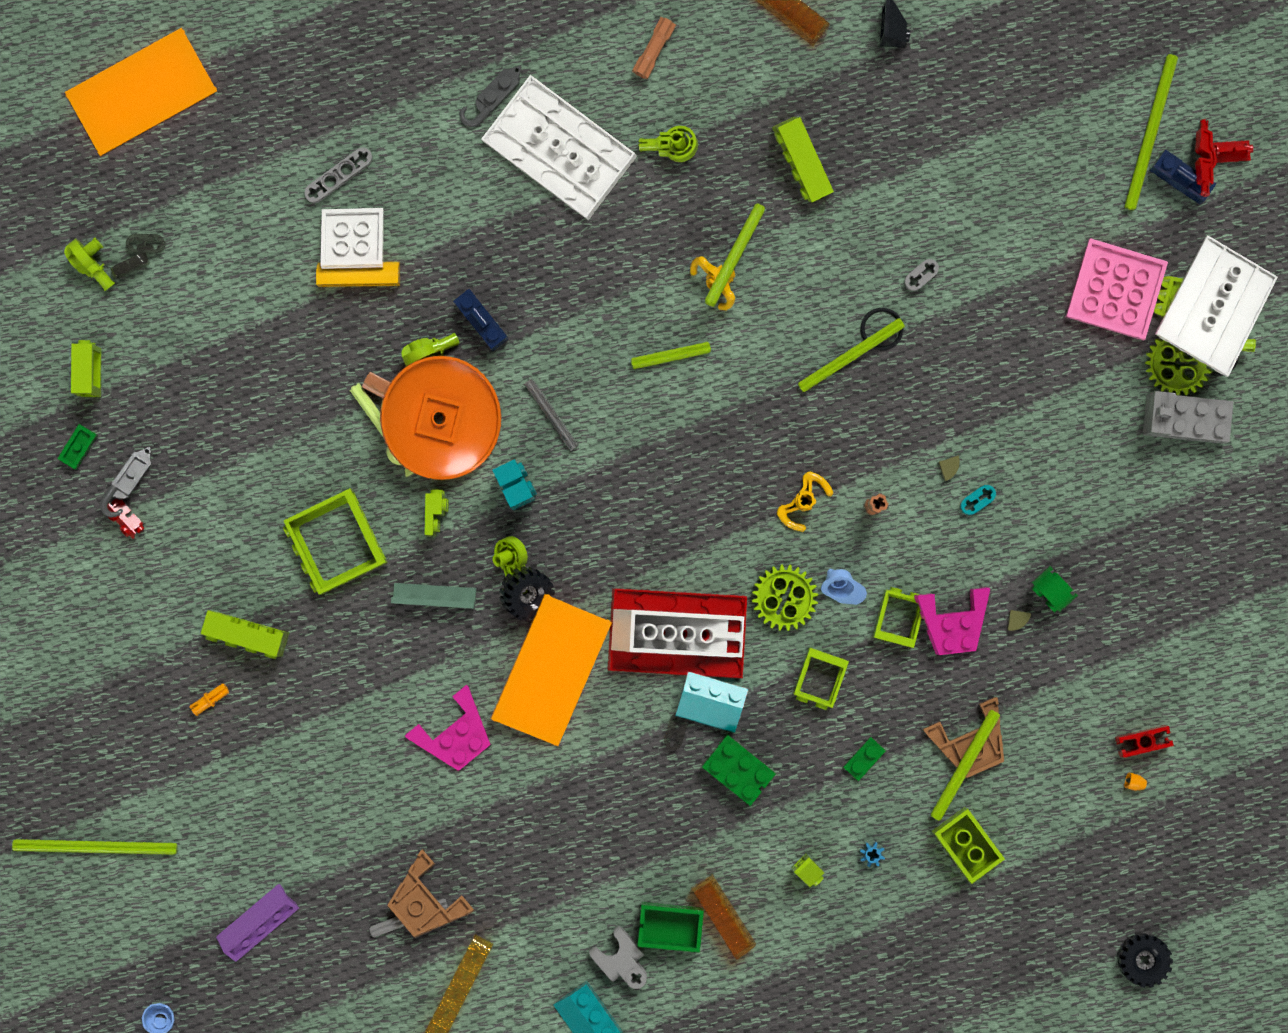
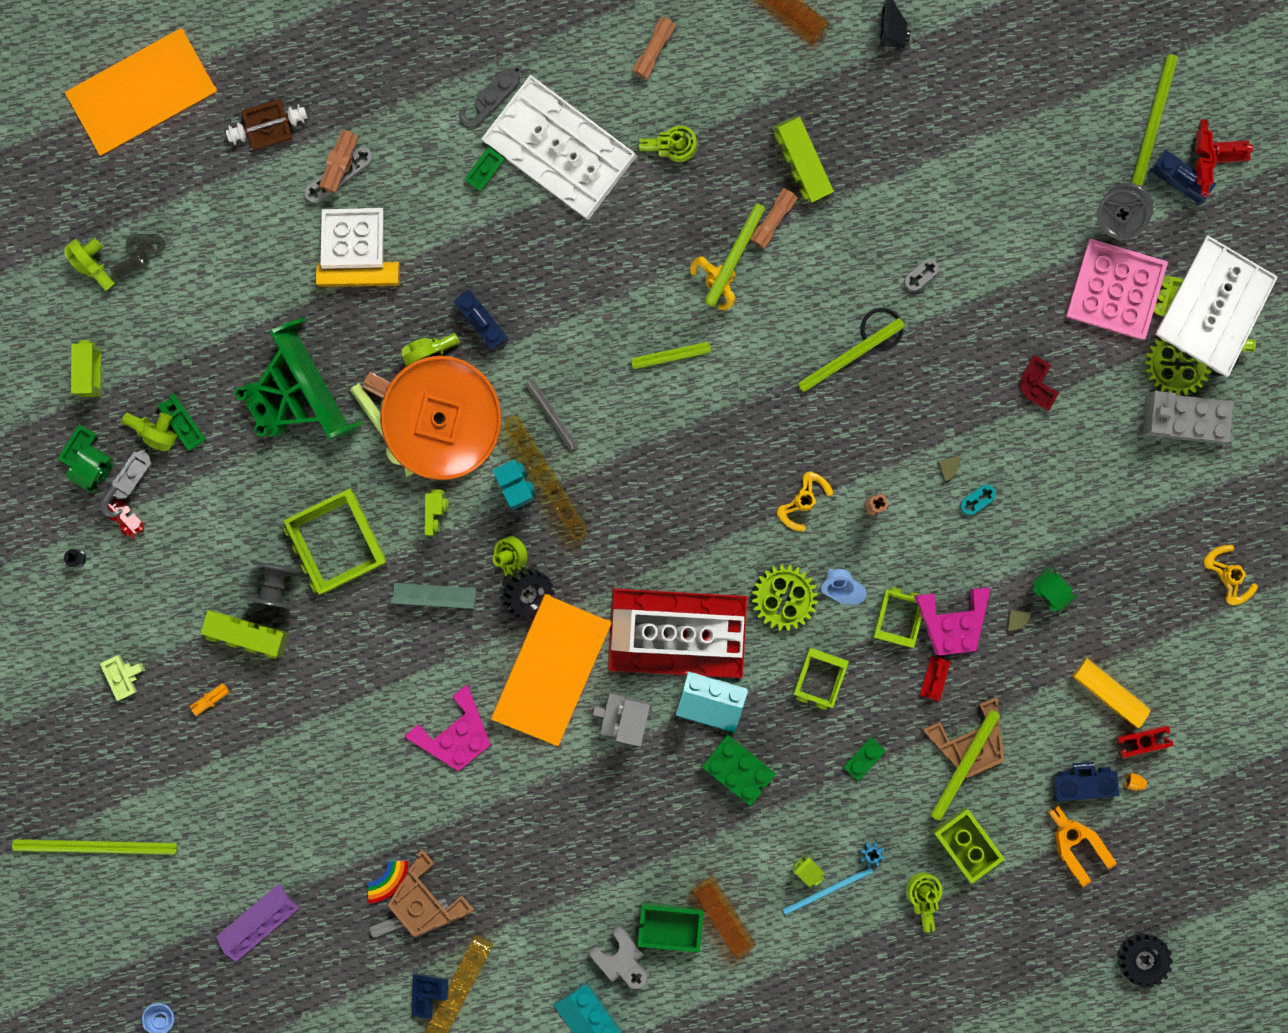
(68, 558): none -> black bush
(90, 468): none -> green brick
(121, 676): none -> yellowish green hinge
(157, 435): none -> lime pin
(182, 423): none -> green plate
(266, 124): none -> reddish brown plate
(273, 585): none -> dark grey piece
(309, 381): none -> green piece
(339, 161): none -> nougat piece
(389, 882): none -> tile
(424, 990): none -> dark blue plate
(484, 169): none -> green plate
(542, 468): none -> clear yellow beam
(624, 718): none -> light grey hinge
(781, 206): none -> nougat axle
(828, 890): none -> medium azure axle
(926, 899): none -> lime pin
(935, 678): none -> red hinge
(1032, 385): none -> dark red plate
(1065, 844): none -> light orange piece
(1075, 787): none -> dark blue piece
(1111, 693): none -> yellow brick
(1119, 223): none -> dark grey piece
(1225, 573): none -> yellow piece

